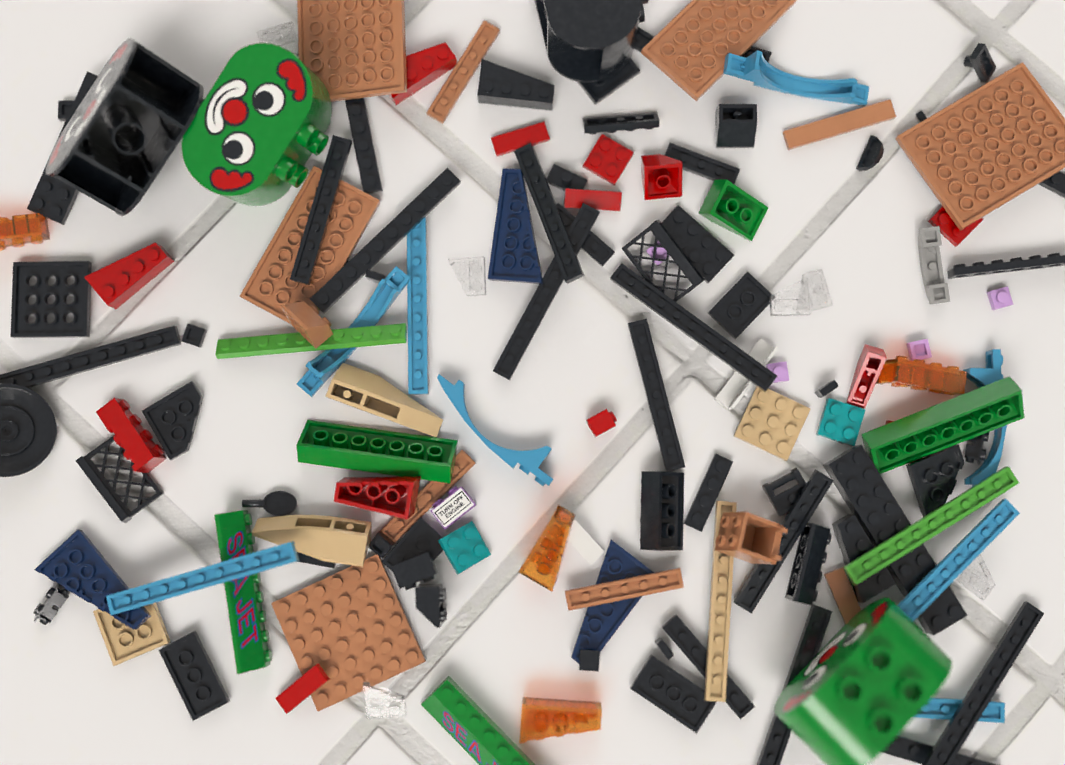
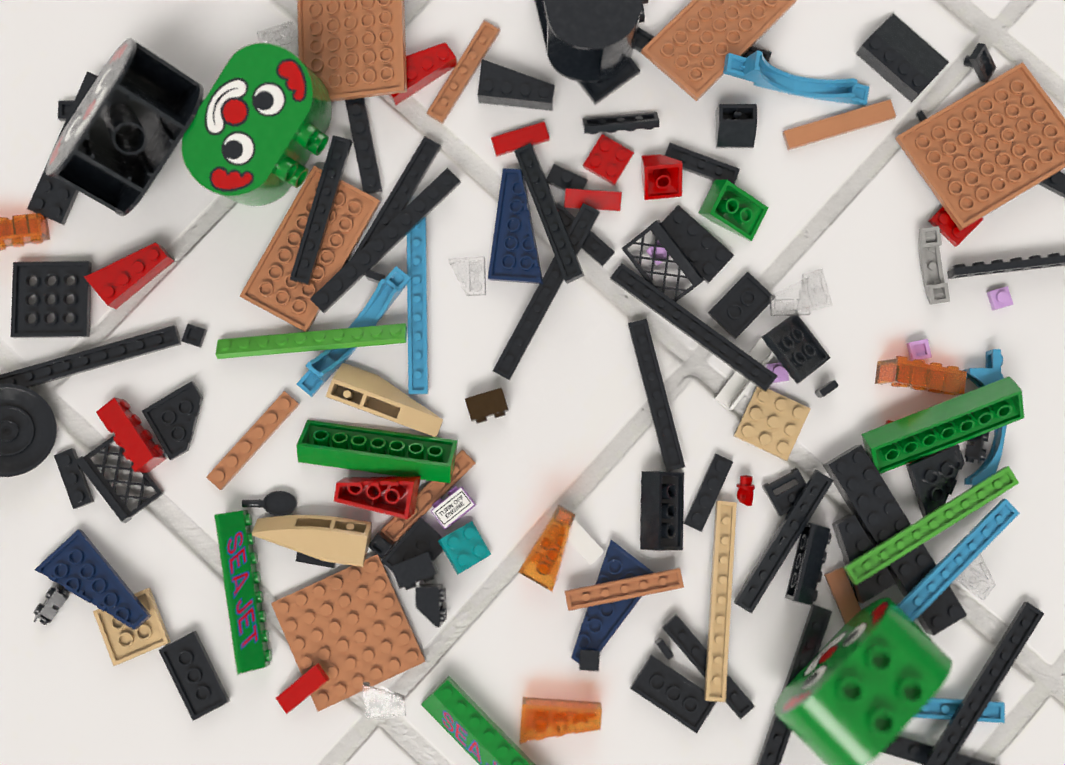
(73, 479): none -> black plate
(202, 578): dark azure plate -> none
(252, 440): none -> nougat plate
(308, 322): nougat slope -> none
(403, 189): none -> black plate
(486, 405): none -> dark brown brick
(528, 460): dark azure slope -> none
(601, 422): red brick -> none
(745, 491): none -> red piece
(749, 538): nougat container -> none
(796, 348): none -> black plate
(840, 422): teal plate -> none
(866, 375): slope -> none
(872, 154): black plate -> none
(902, 57): none -> black slope

